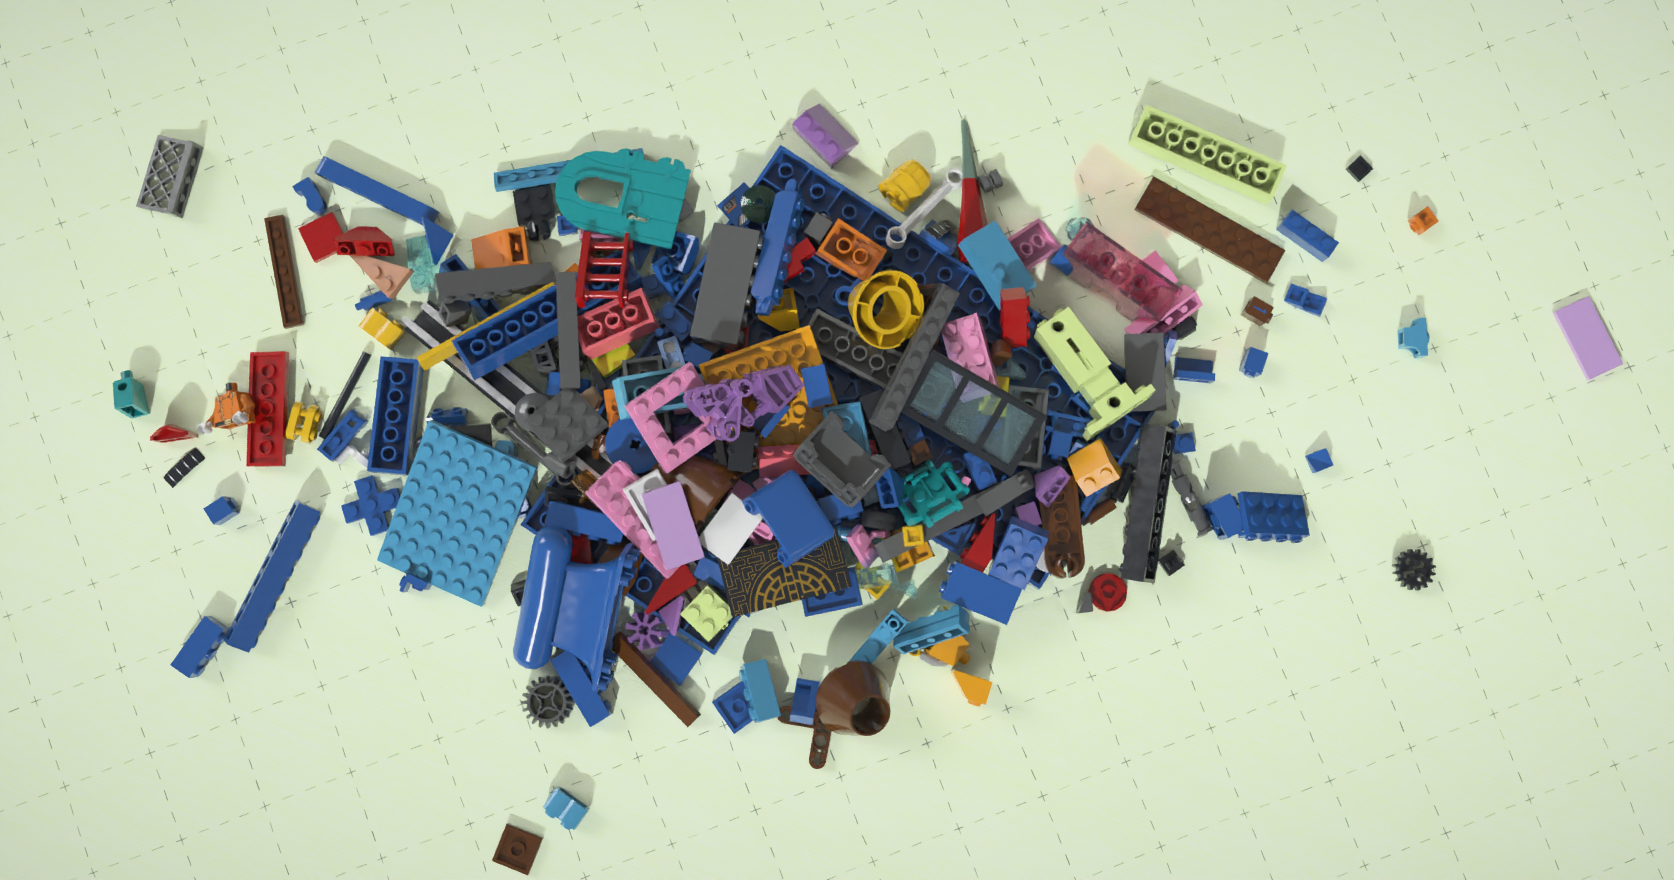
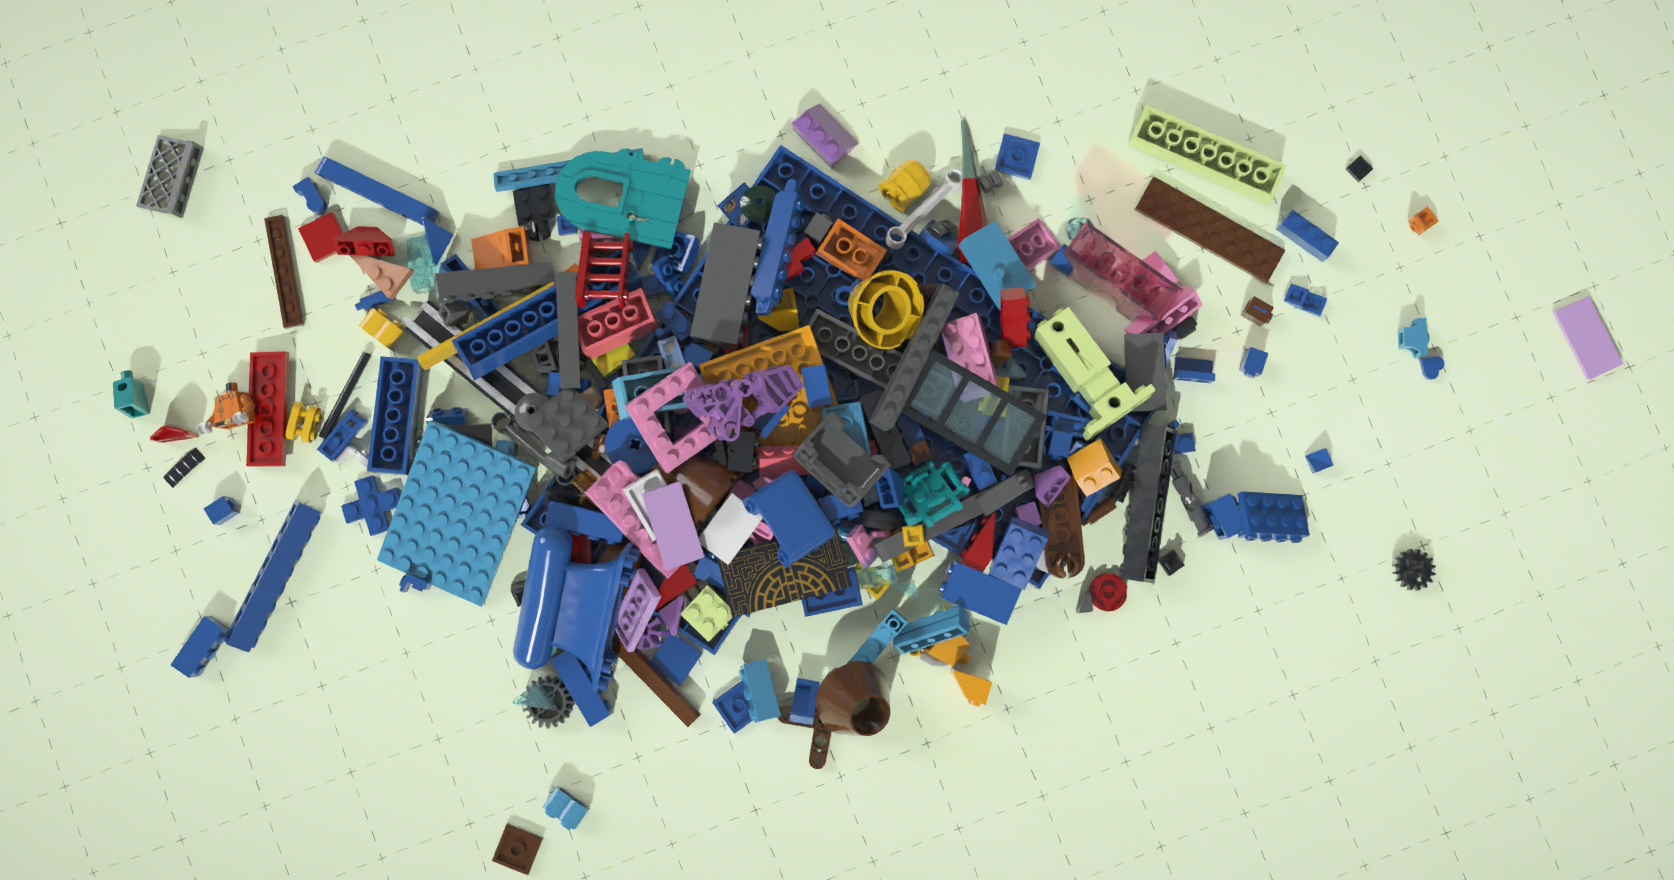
(535, 697): none -> clear light blue slope
(636, 609): none -> lavender tile
(1017, 156): none -> blue tile
(1431, 366): none -> blue tile

